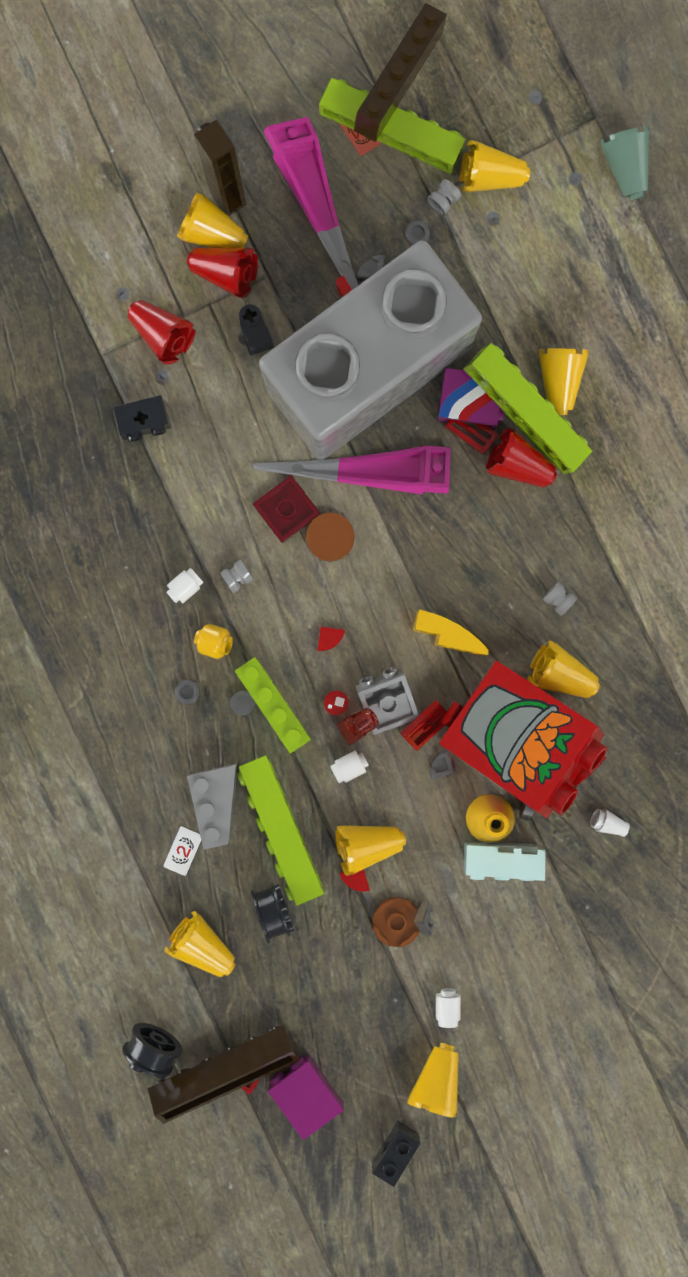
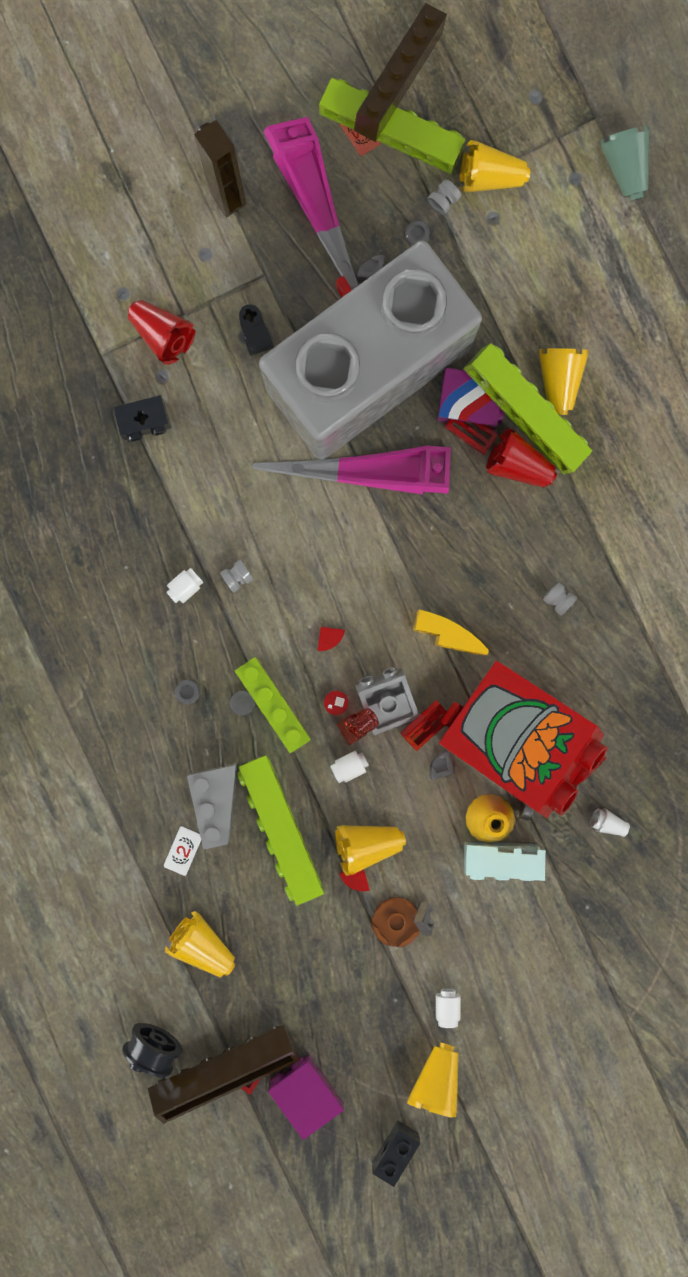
(210, 226): yellow cone -> none
(213, 641): yellow head -> none
(226, 268): red cone -> none
(272, 912): black wheel -> none
(286, 509): dark red tile -> none
(330, 537): dark orange tile -> none
(562, 673): yellow cone -> none

